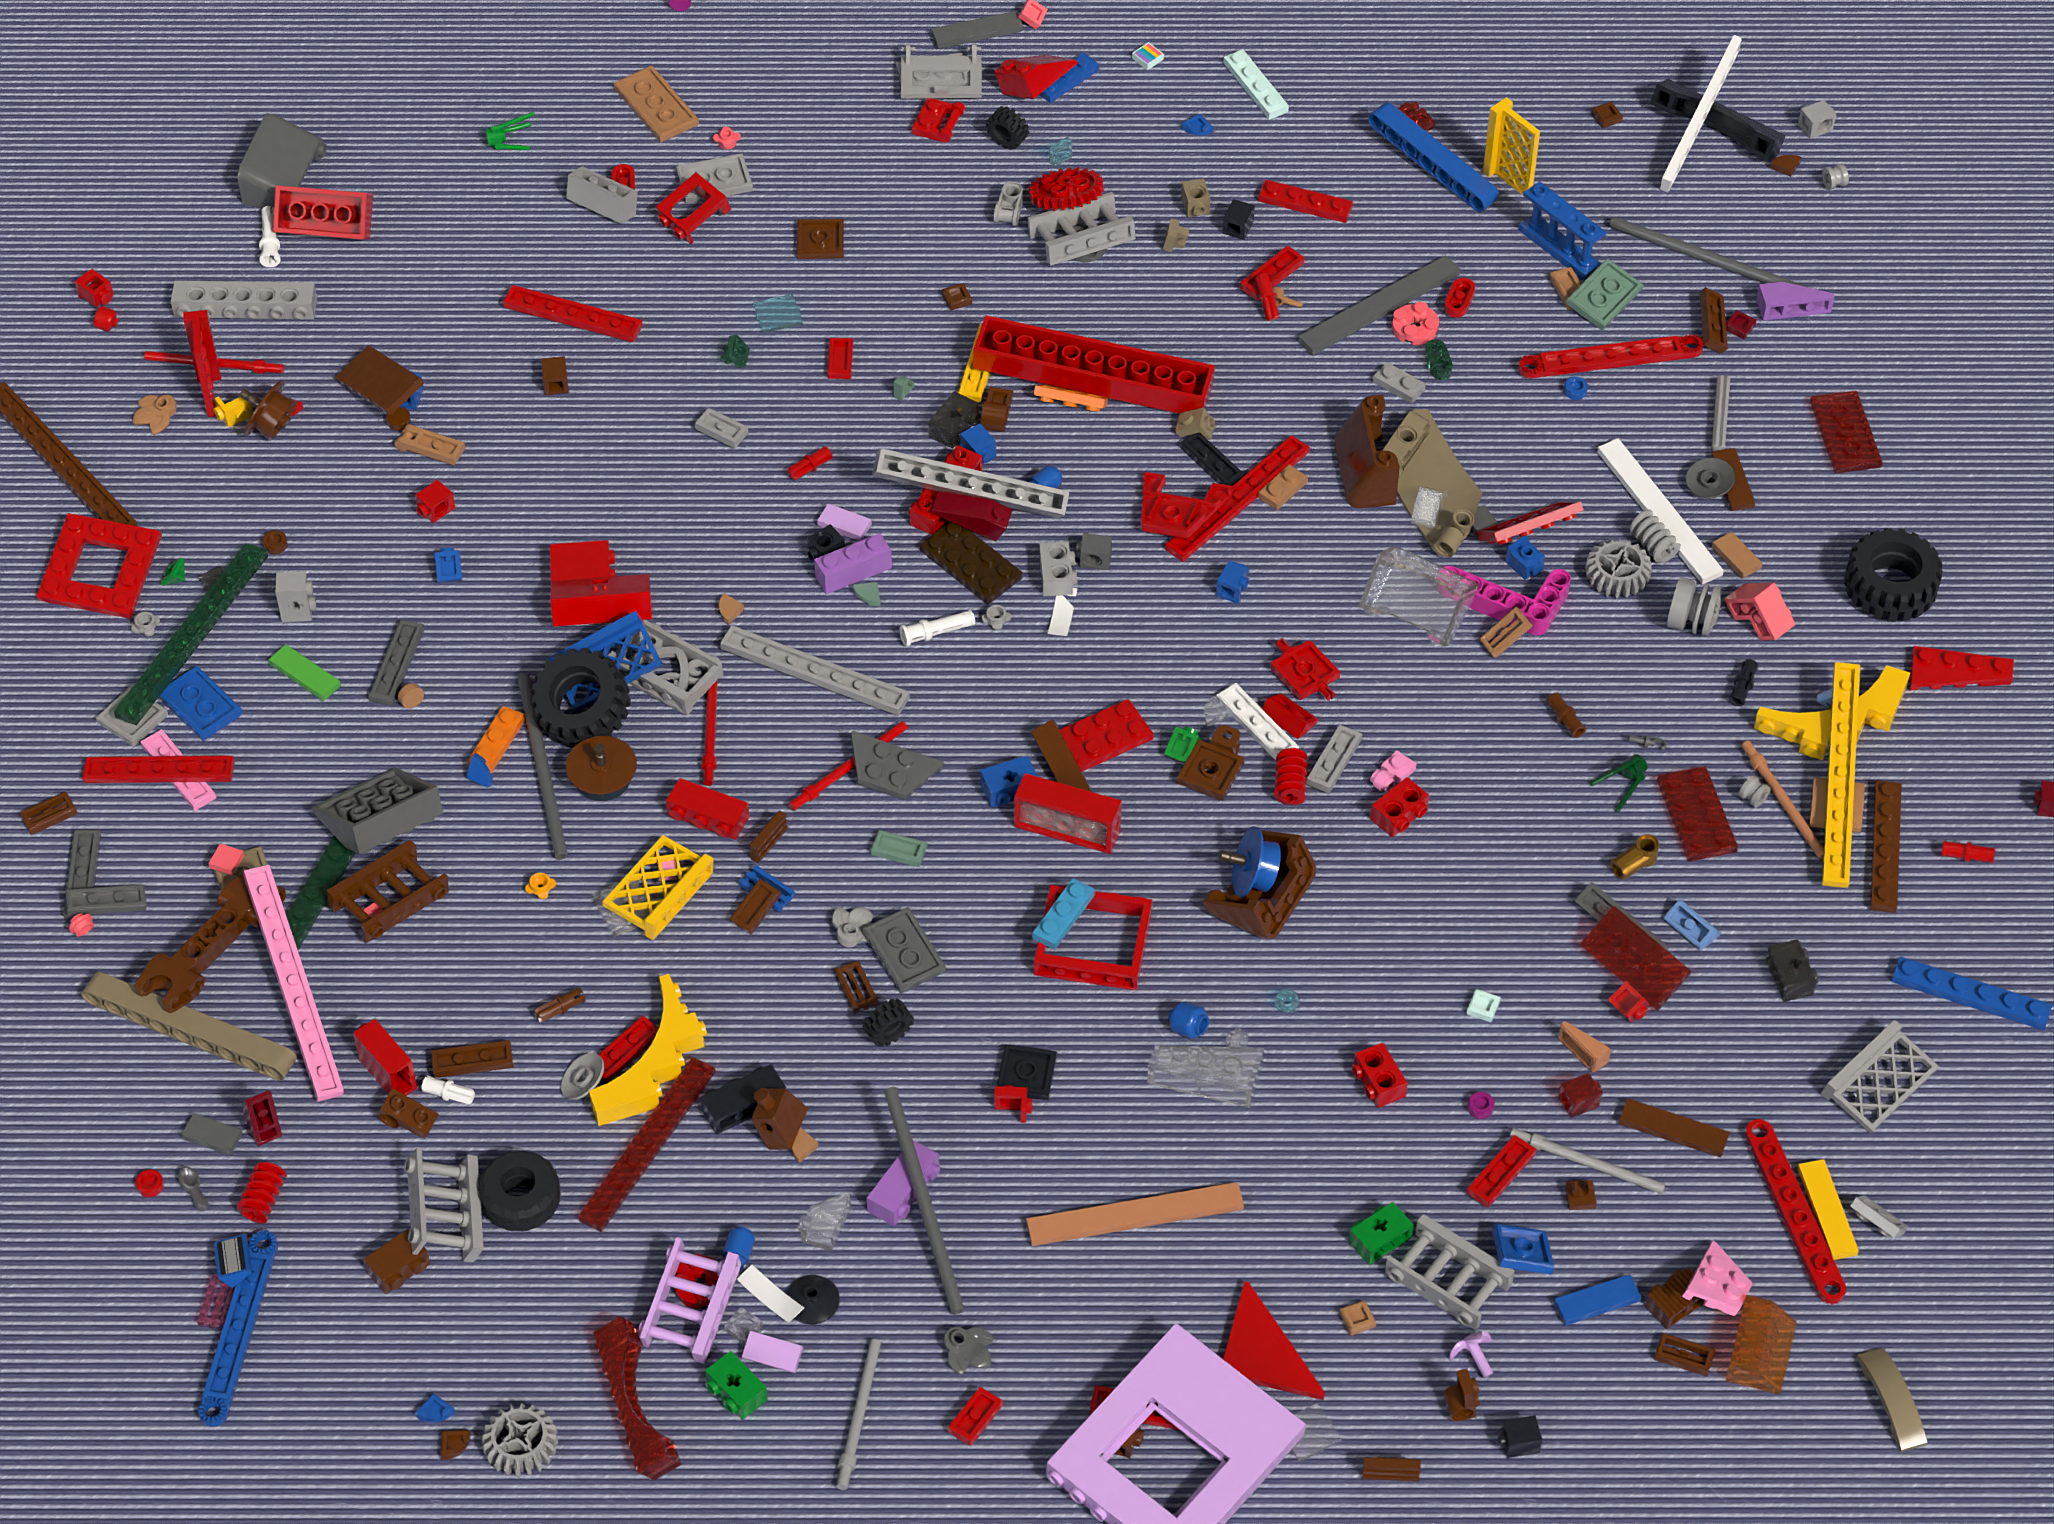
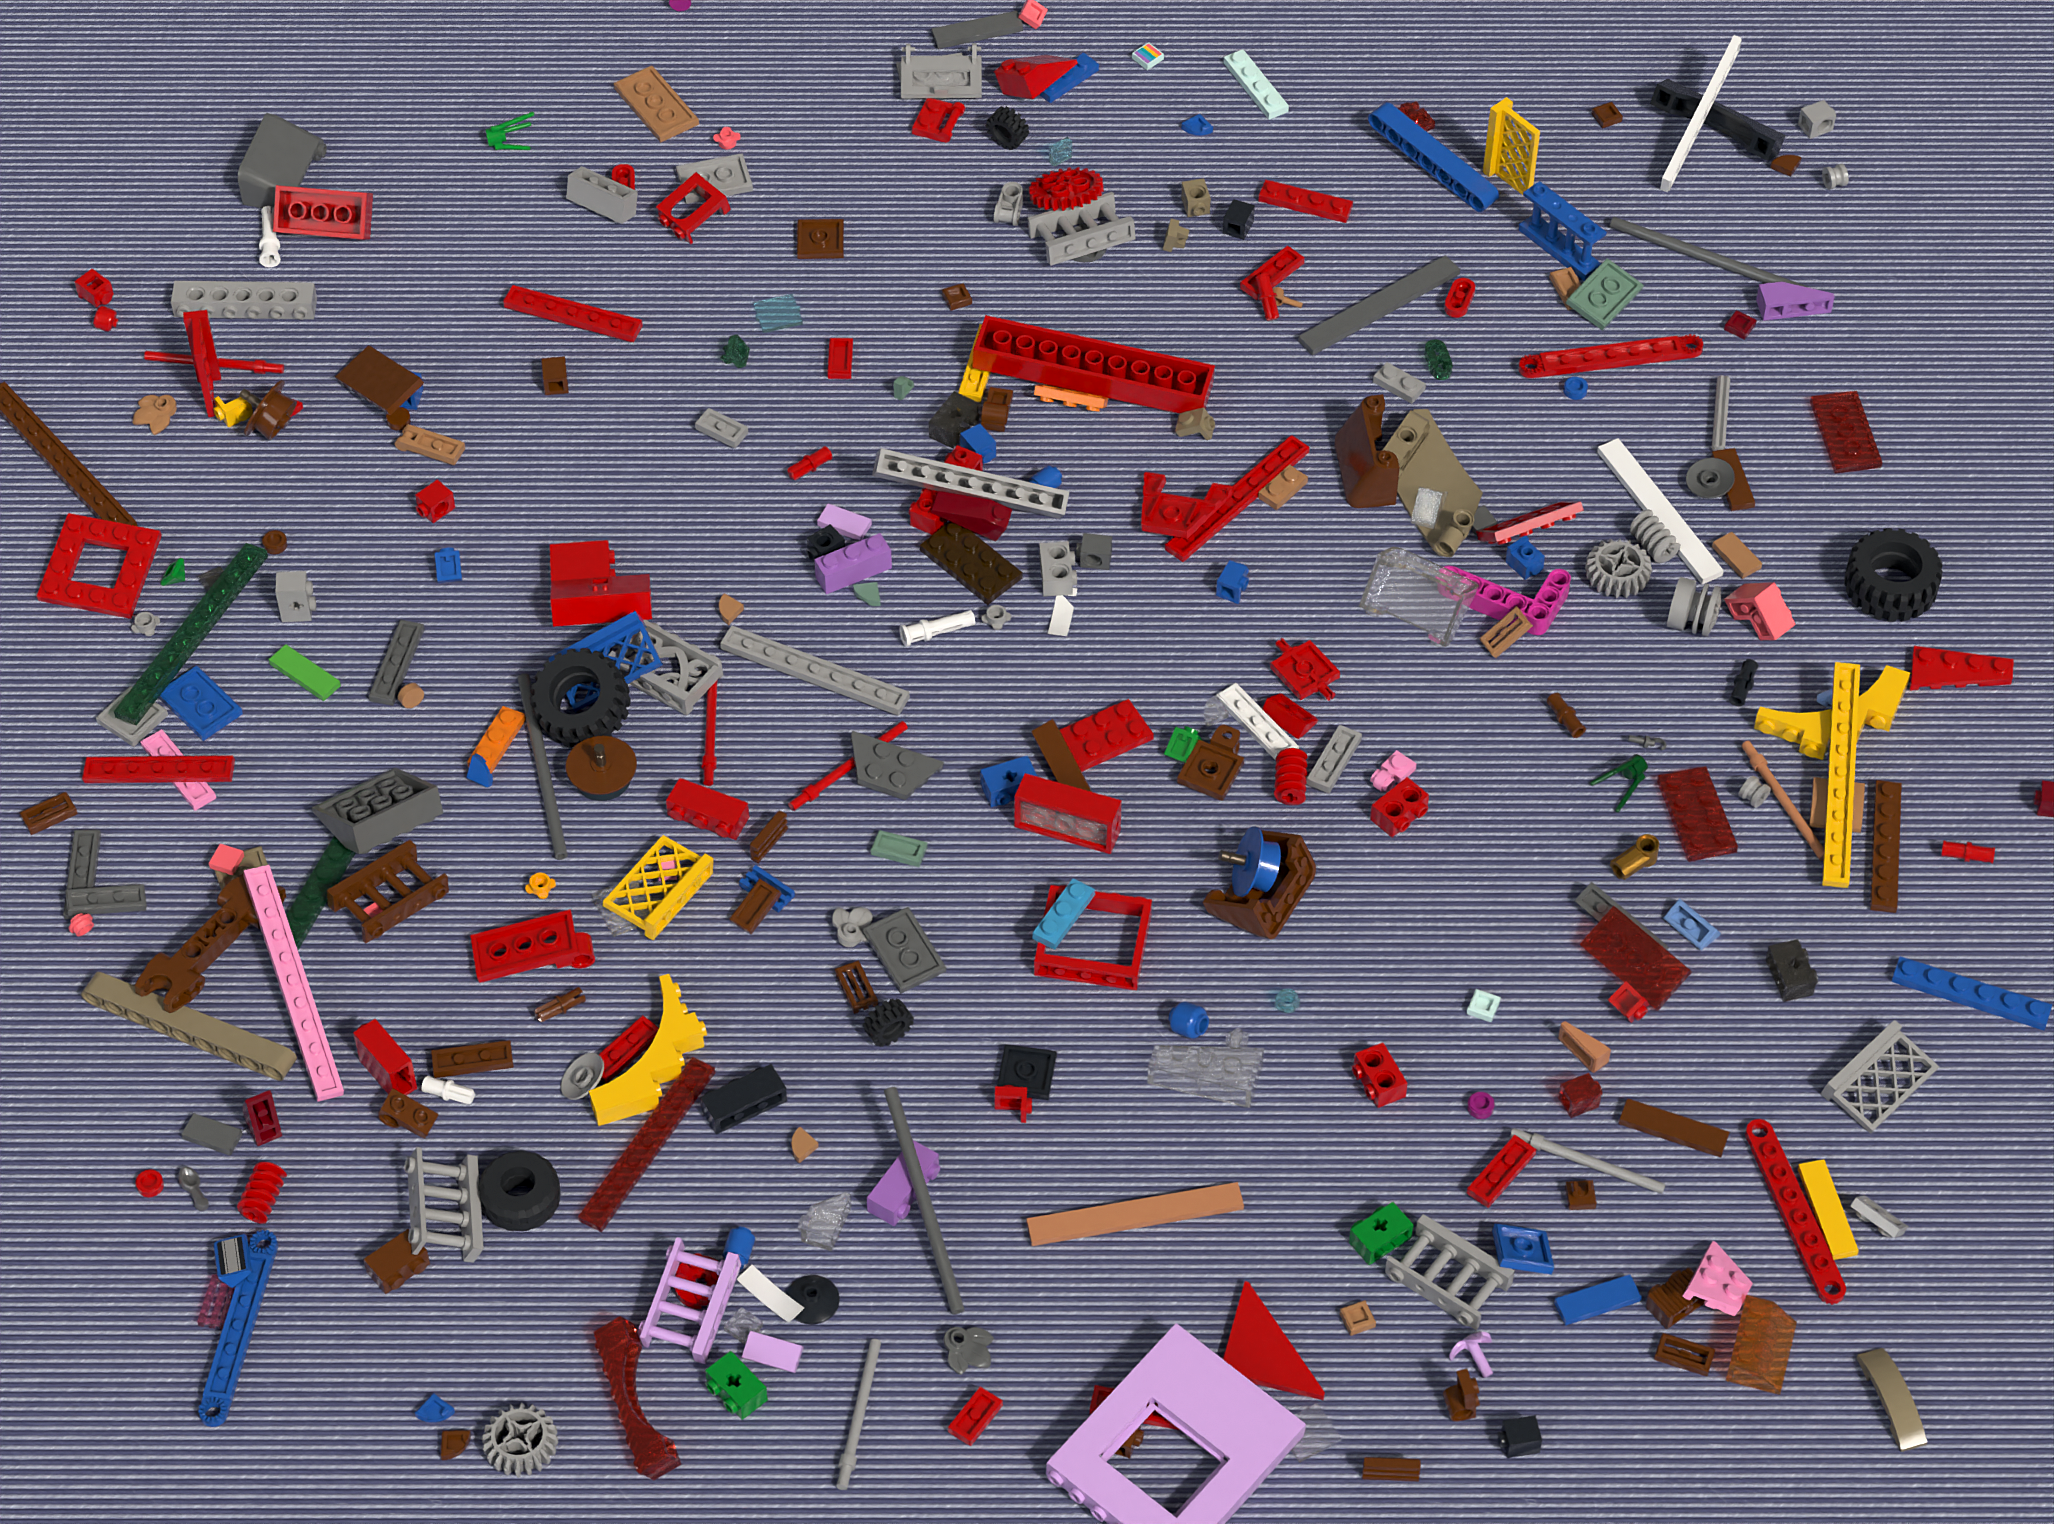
(567, 949): none -> red hinge
(778, 1117): reddish brown torso -> none
(1211, 459): black tile -> none
(1416, 313): coral plate -> none
(1713, 320): reddish brown plate -> none

